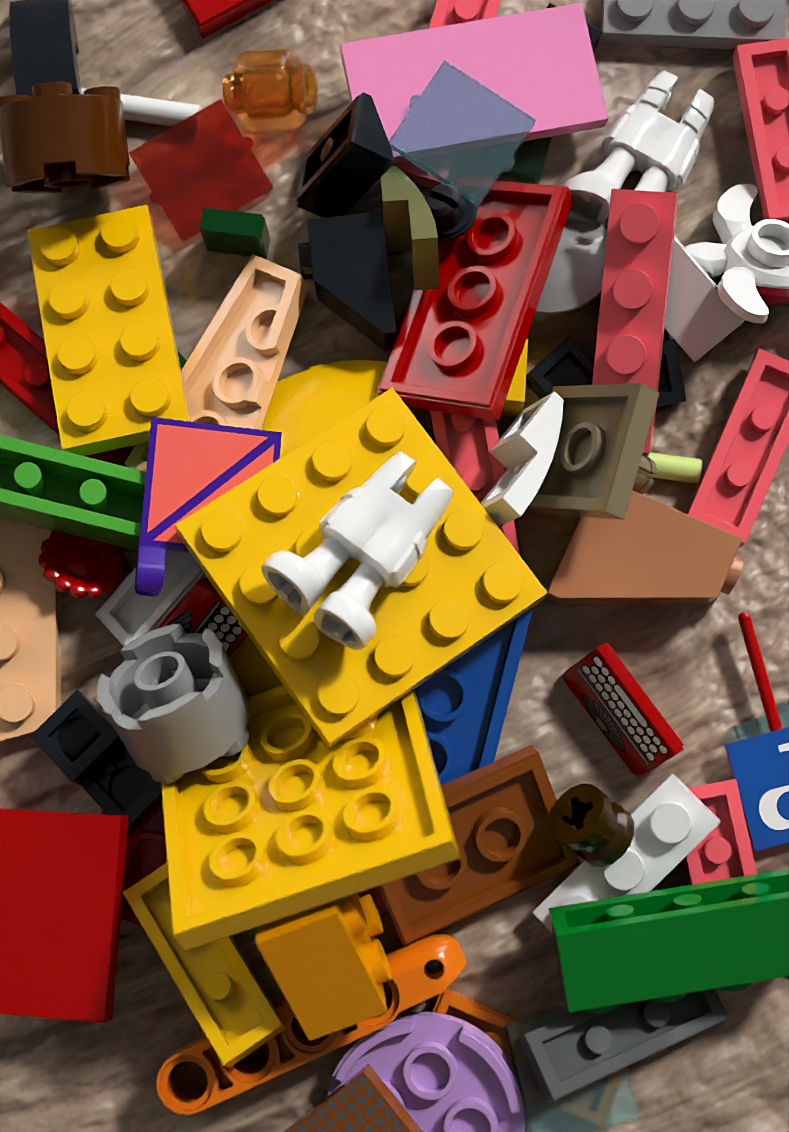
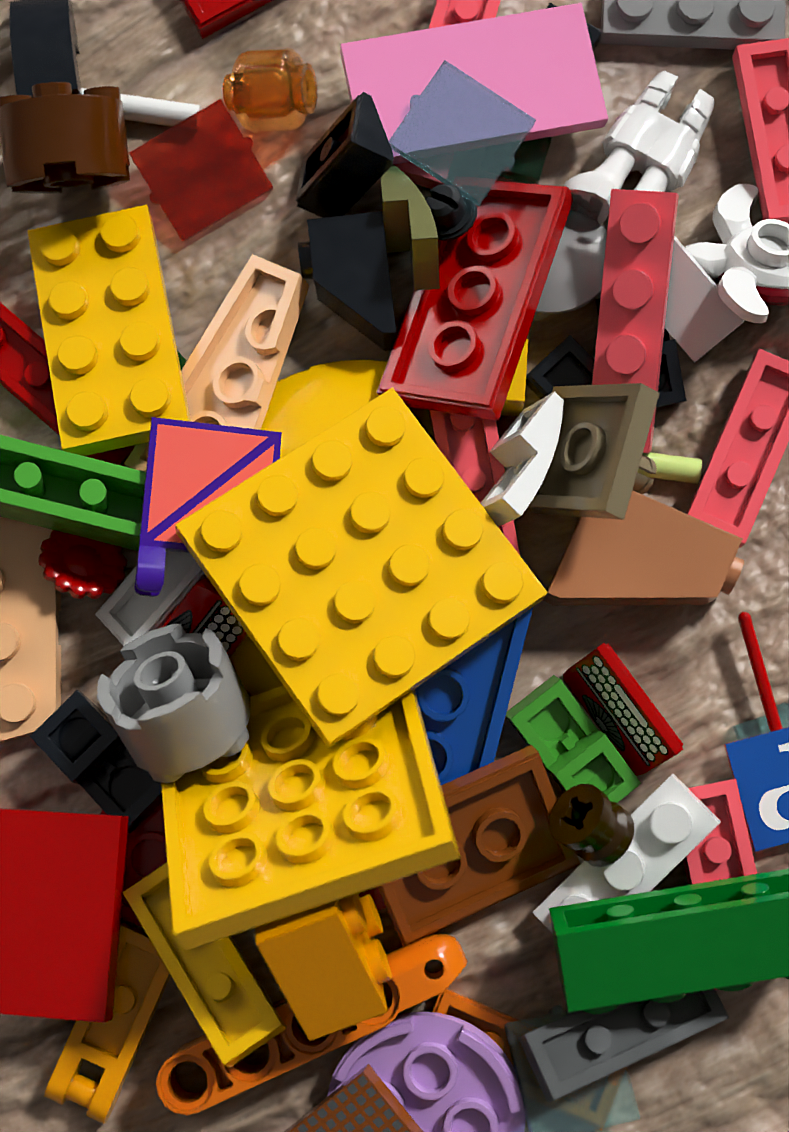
(113, 1044): none -> light orange plate
(235, 232): dark green tile -> none
(367, 526): white piece -> none
(570, 742): none -> bright green slope

